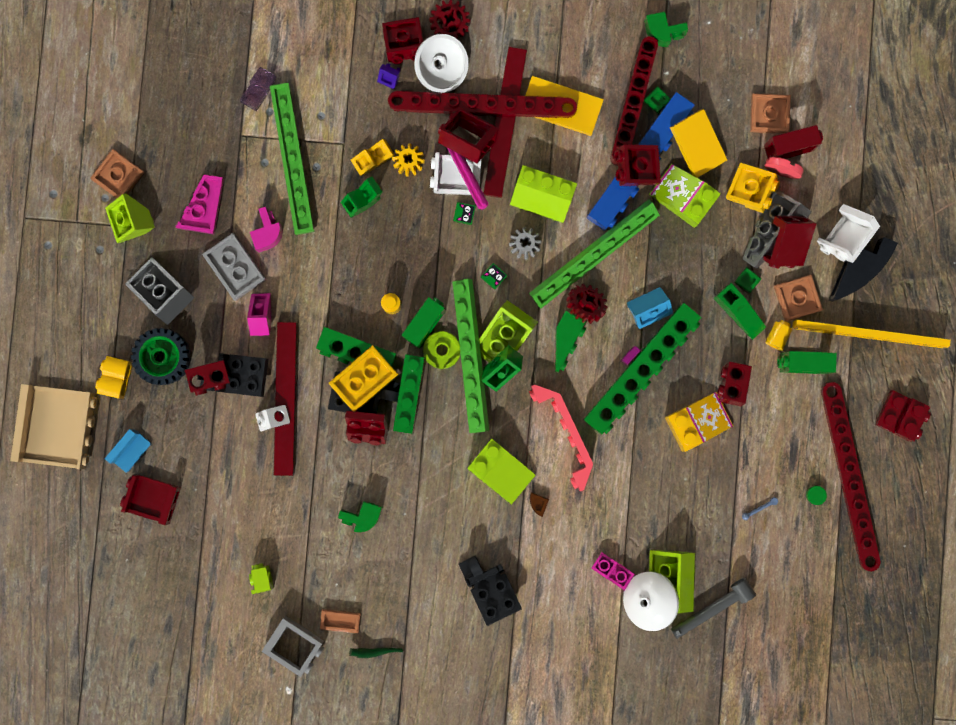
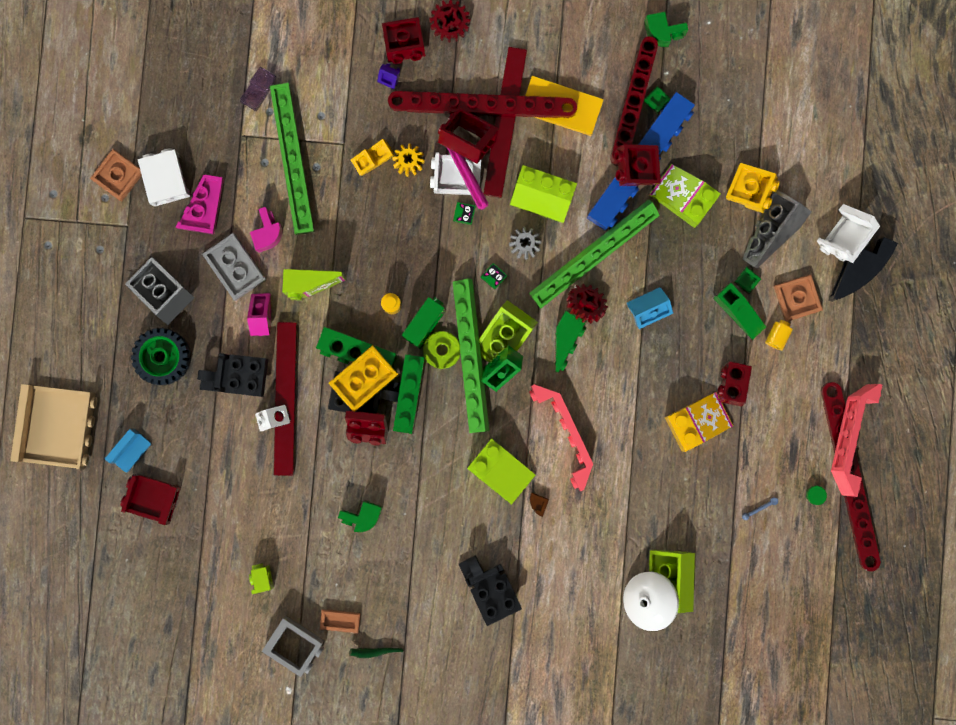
(114, 377): yellow brick -> none
(128, 218): lime slope -> none
(163, 177): none -> white panel
(206, 372): dark red brick -> none
(308, 282): none -> lime slope
(362, 198): green brick -> none
(451, 59): white dish -> none
(613, 571): dark pink slope -> none
(630, 355): magenta tile -> none
(682, 314): green brick -> none
(698, 143): yellow tile -> none
(740, 592): dark grey piece -> none
(770, 113): nougat tile -> none
(783, 168): coral tile -> none
(792, 241): dark red panel -> none
(794, 143): dark red window -> none
(807, 362): green window -> none
(847, 441): none -> coral slope
(870, 334): yellow tile -> none
(903, 416): dark red plate -> none

